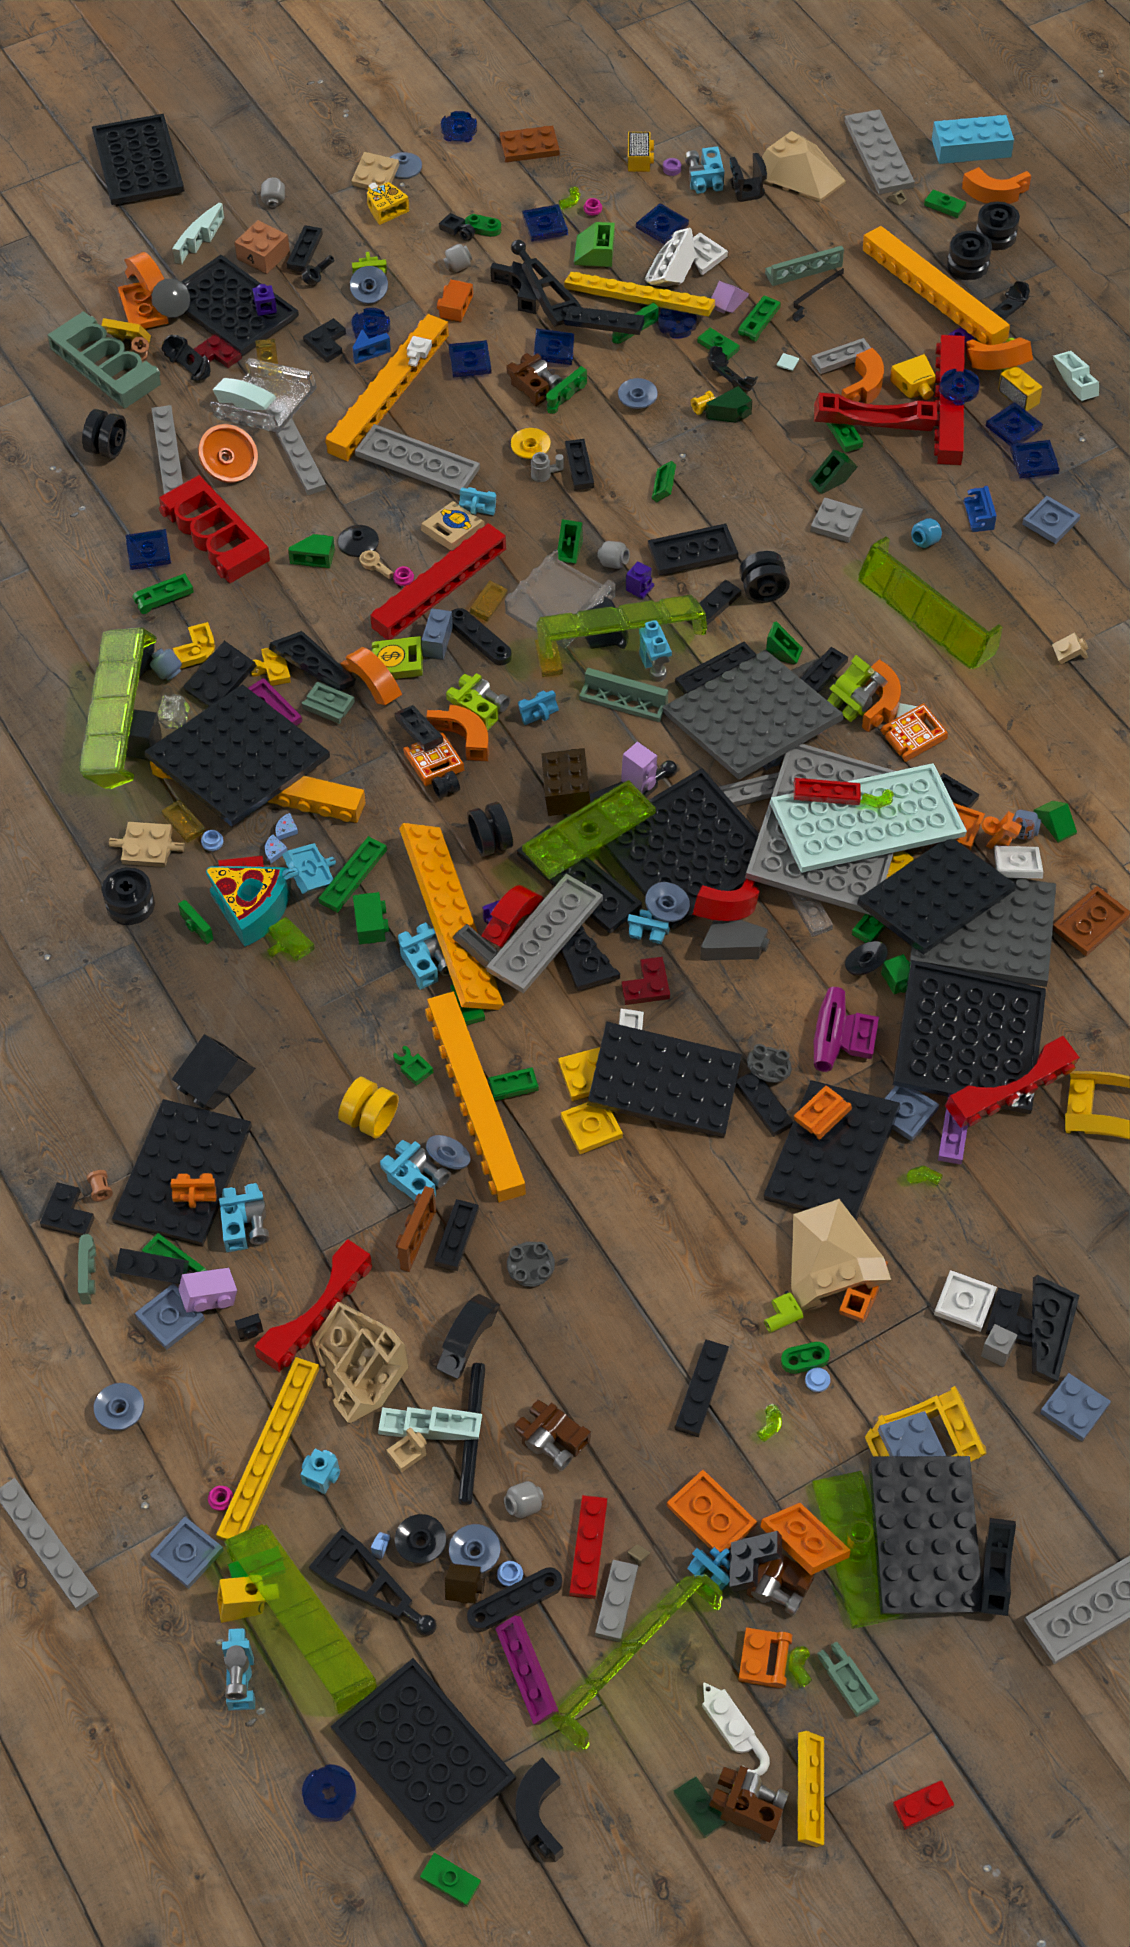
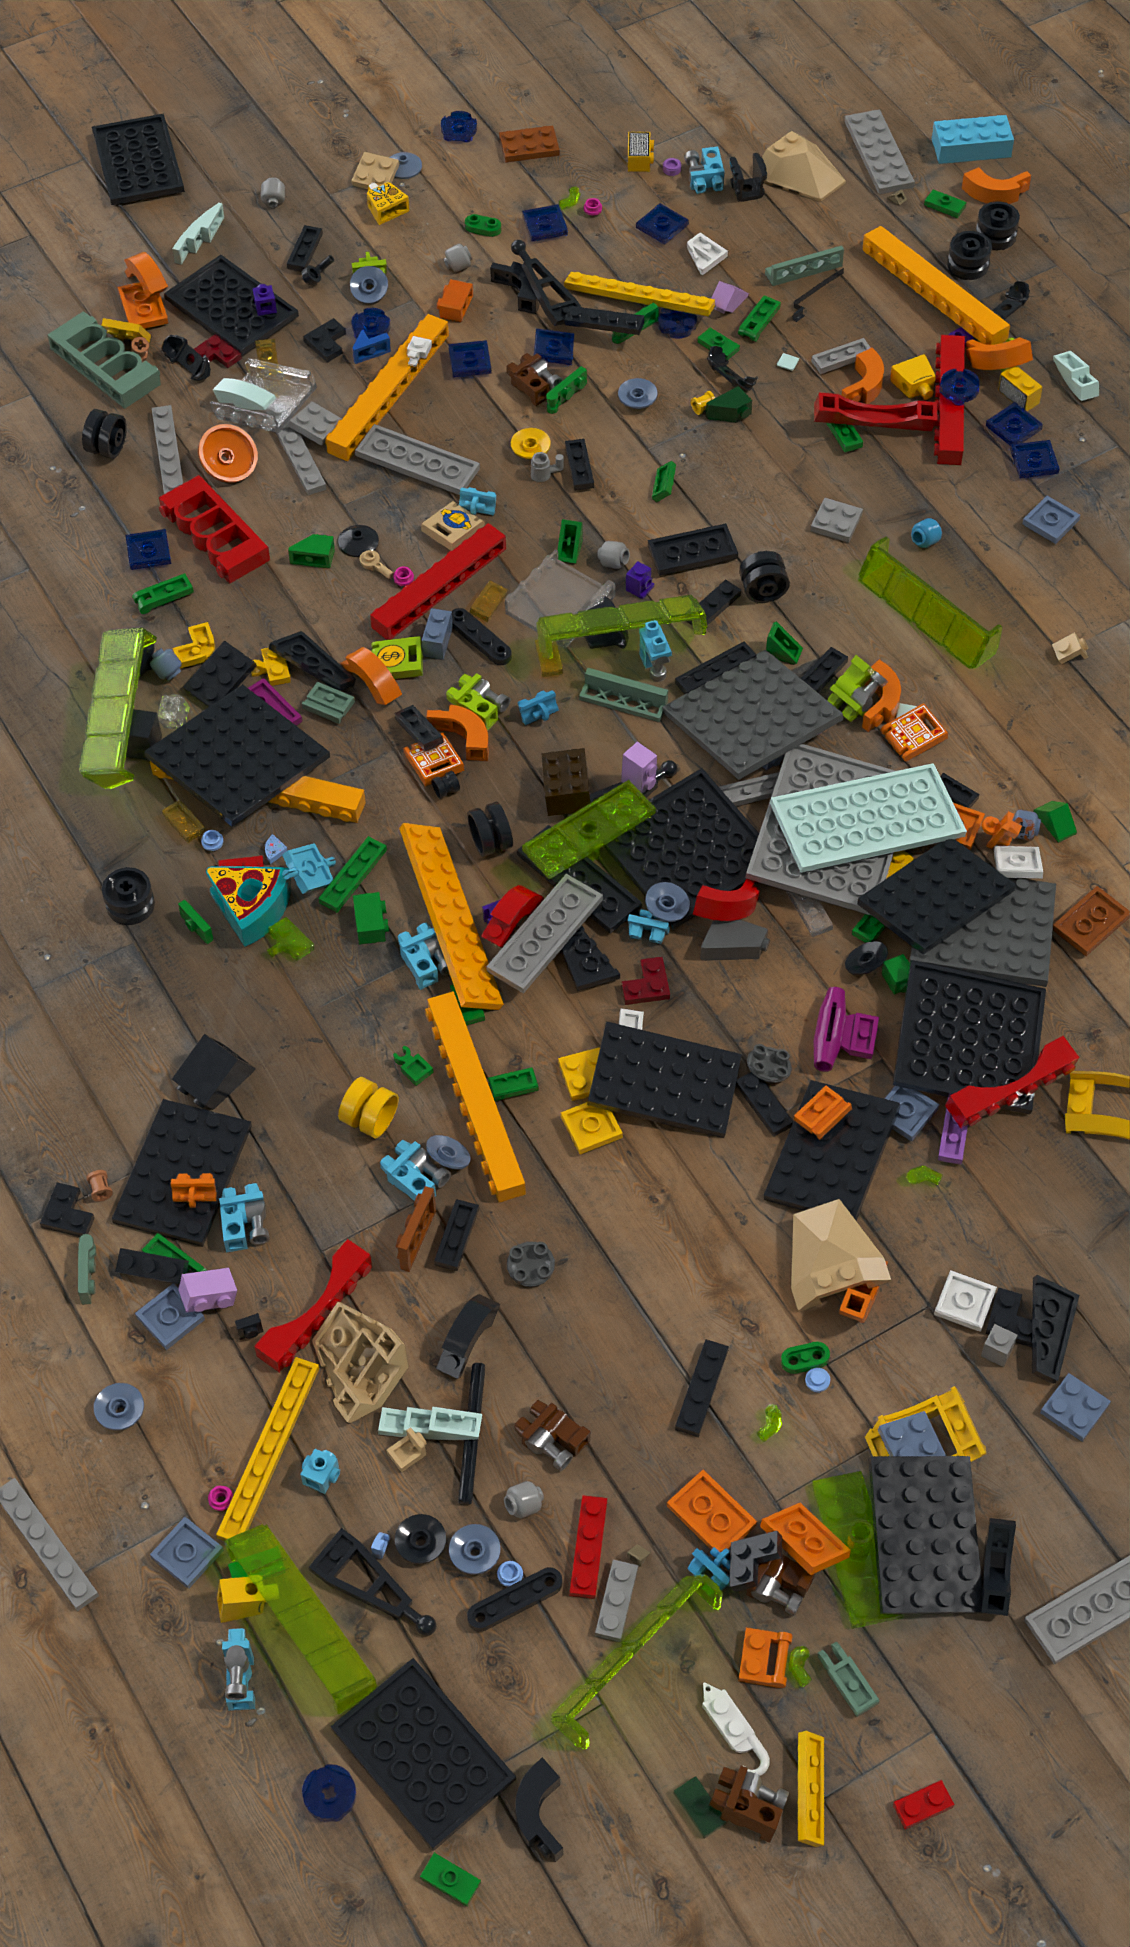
(146, 844): tan plate -> none
(170, 298): dark grey dish -> none
(262, 246): nougat brick -> none
(286, 827): light blue tile -> none
(314, 422): none -> light grey plate
(453, 224): black plate -> none
(463, 1583): dark brown brick -> none
(475, 945): dark grey tile -> none
(527, 1670): magenta plate -> none
(595, 245): bright green slope -> none
(673, 260): white wedge -> none
(787, 1312): lime piece -> none
(827, 791): red tile -> none
(833, 472): dark green slope -> none
(879, 801): clear neon green arm -> none
(980, 510): blue hinge -> none

